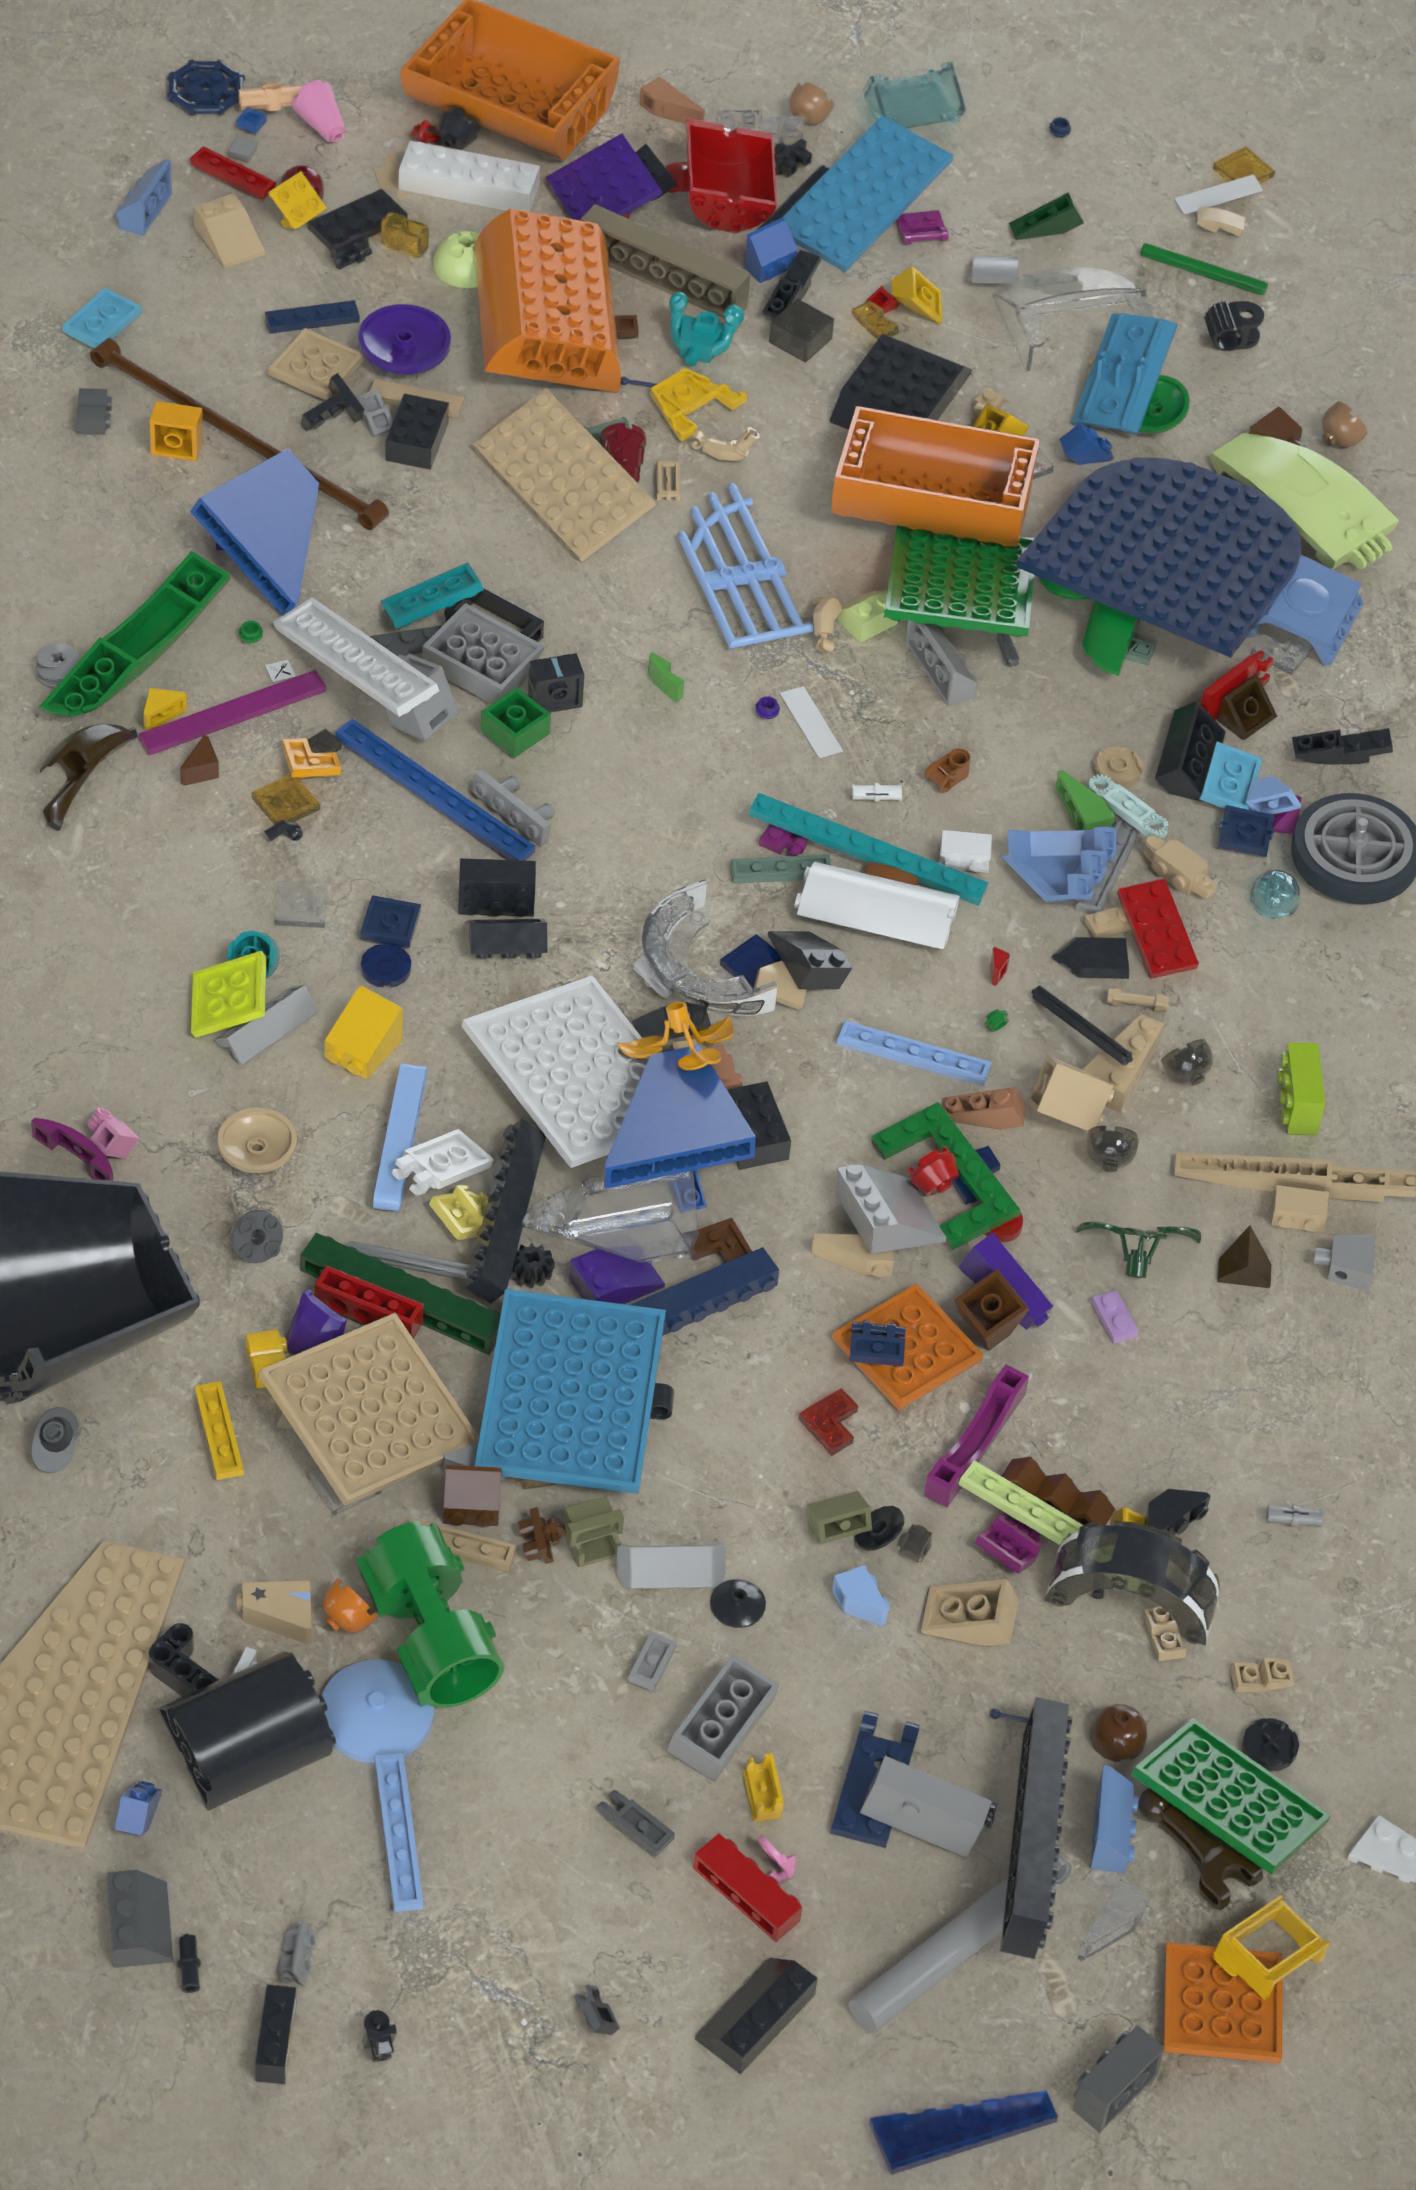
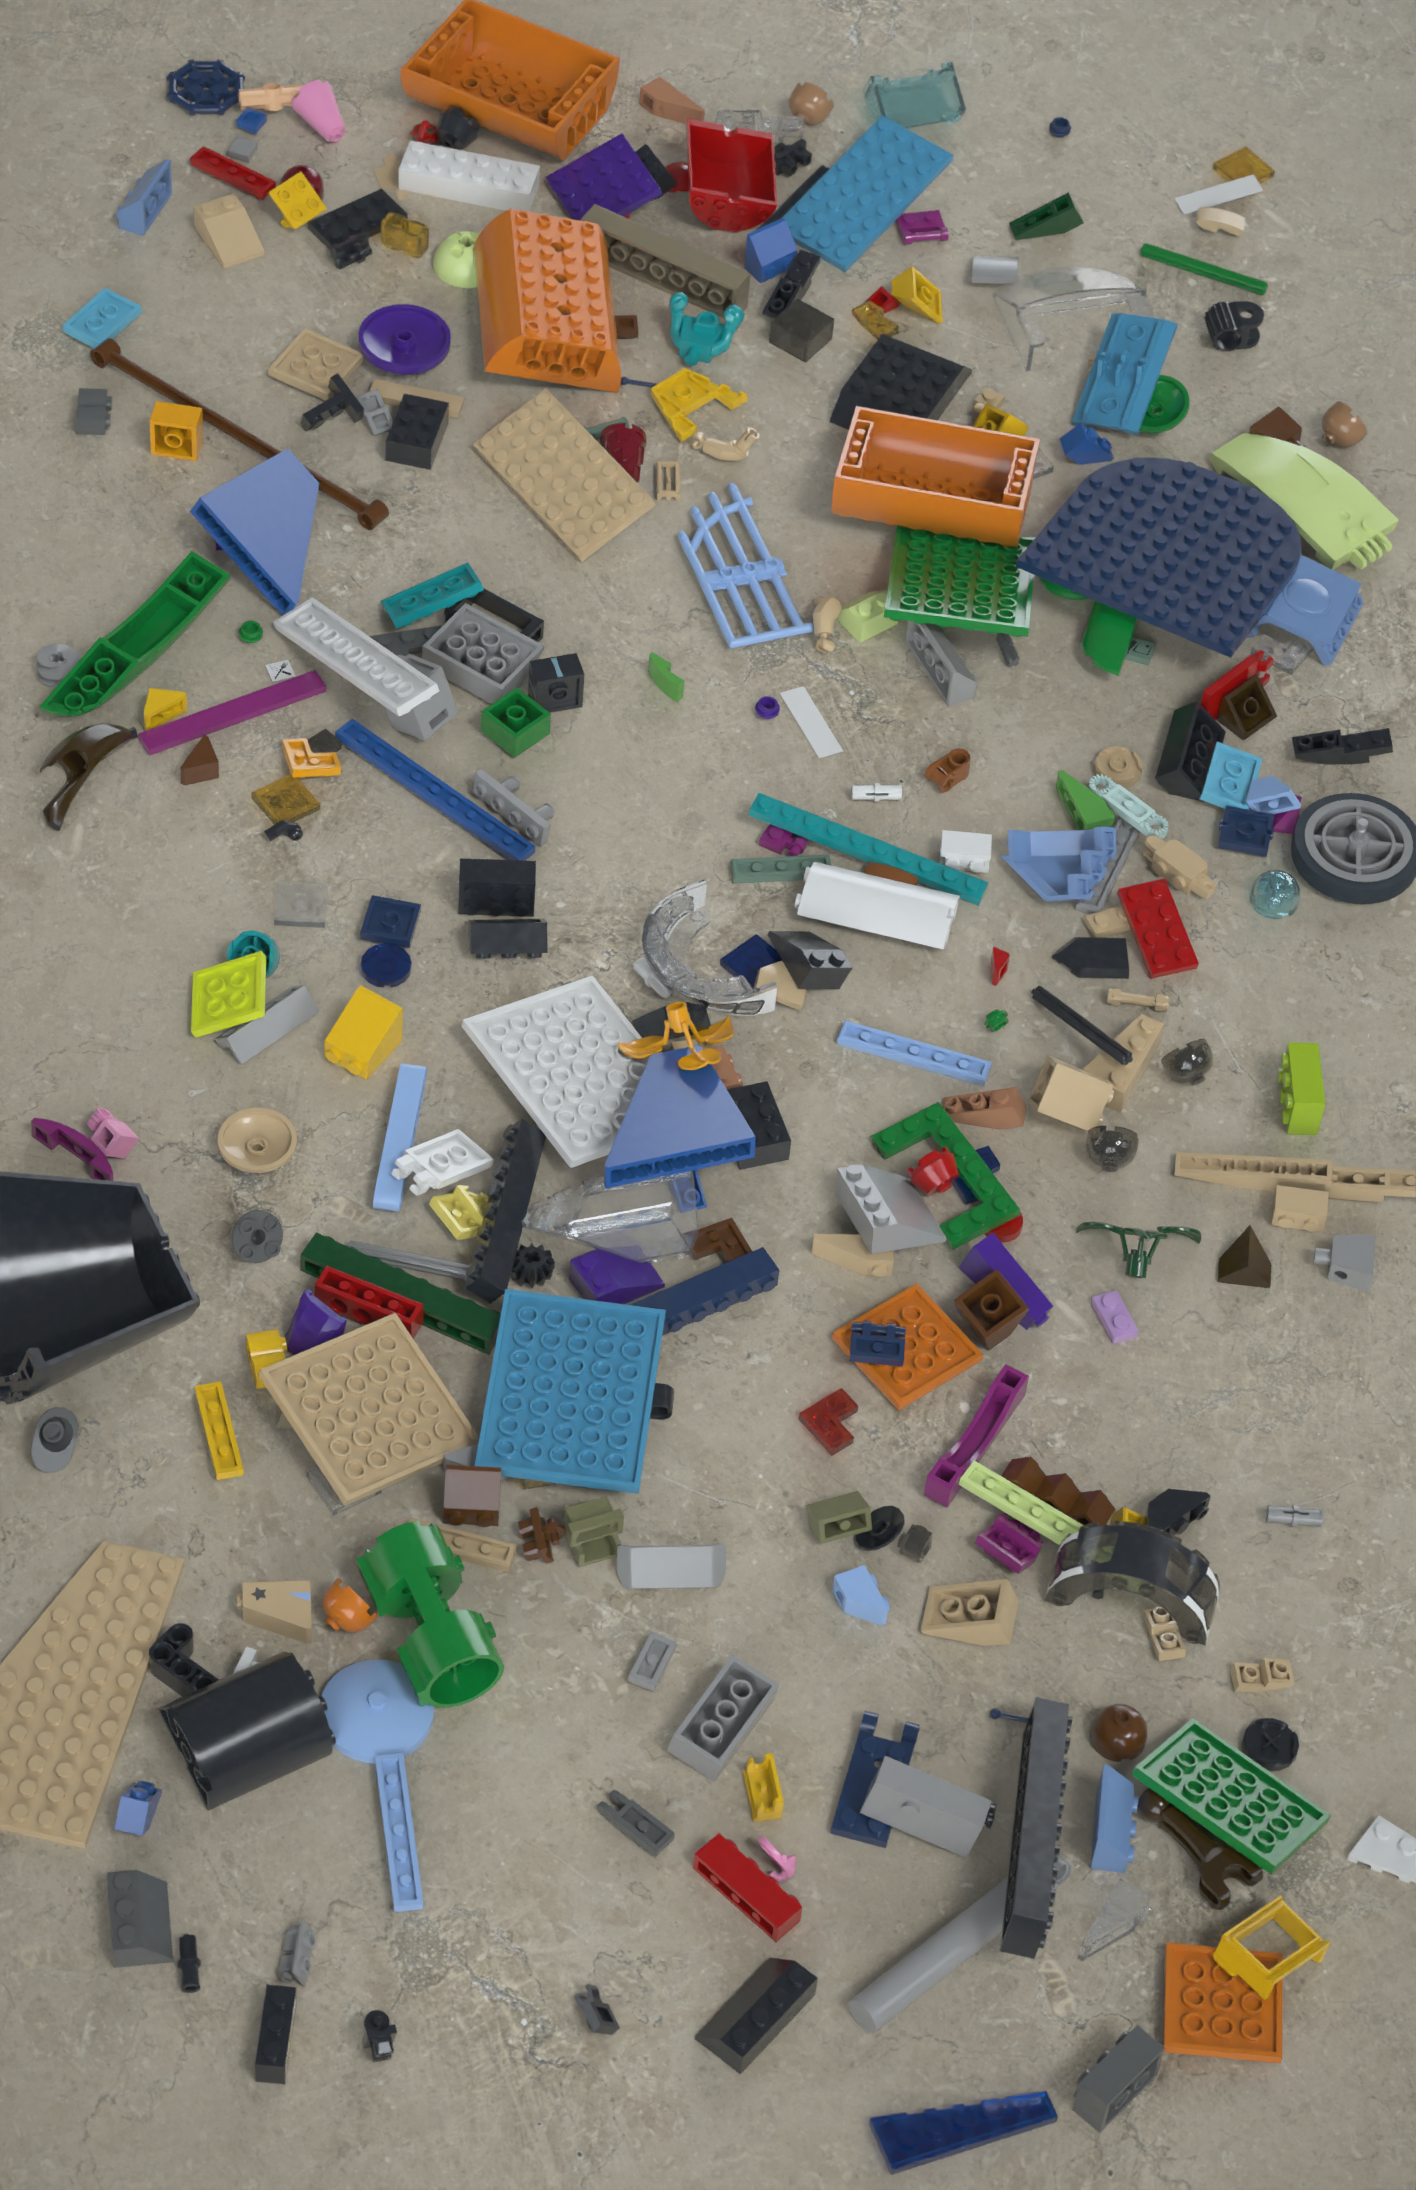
(312, 316): dark blue plate -> none
(738, 1612): black dish -> none

